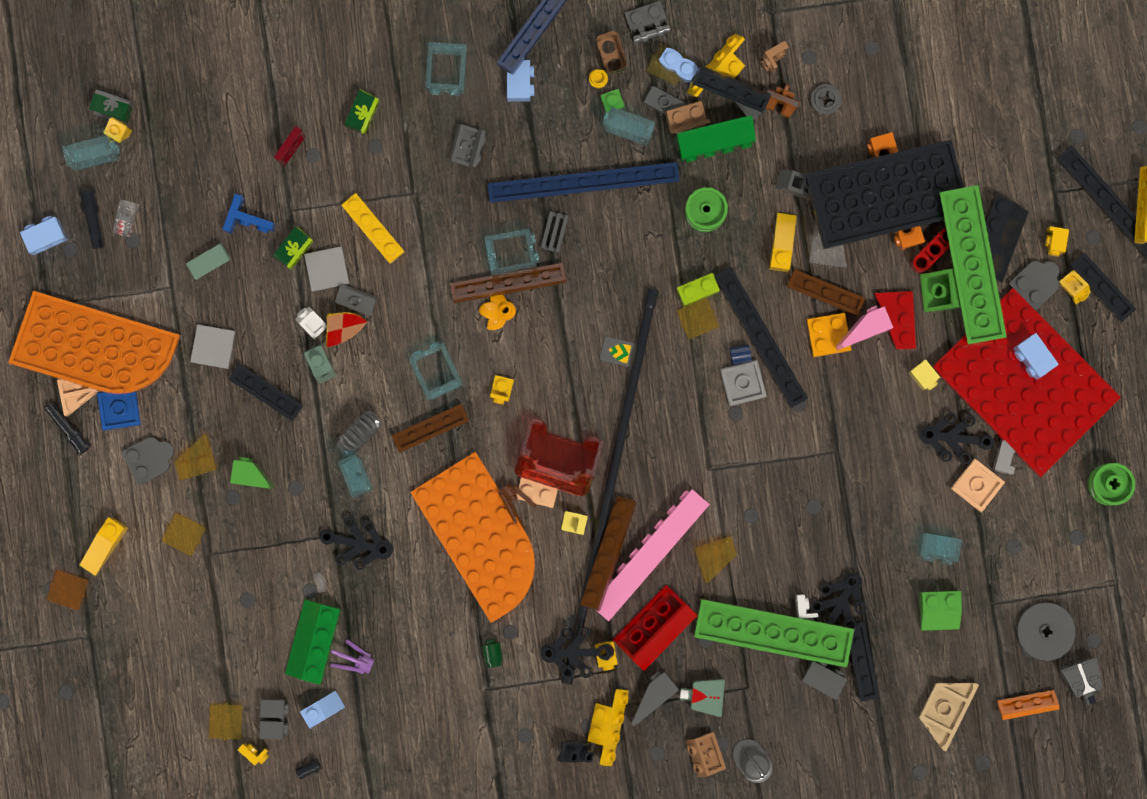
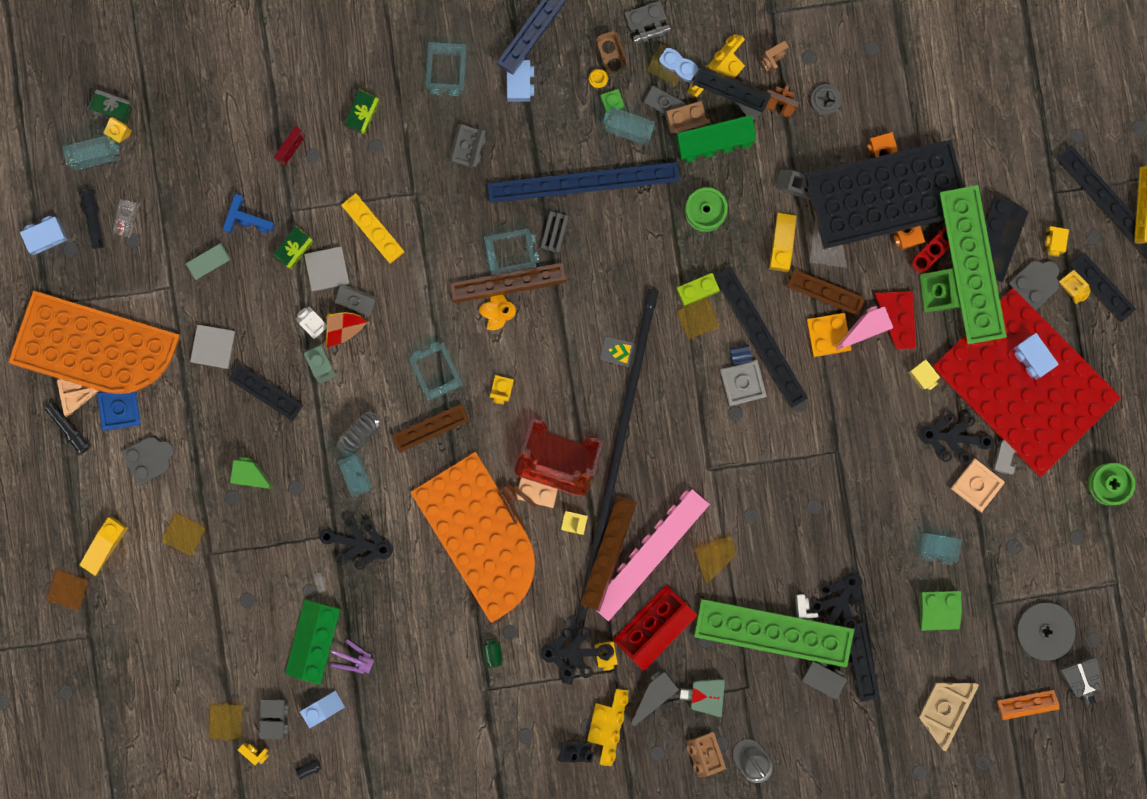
(196, 460): clear yellow wing -> none

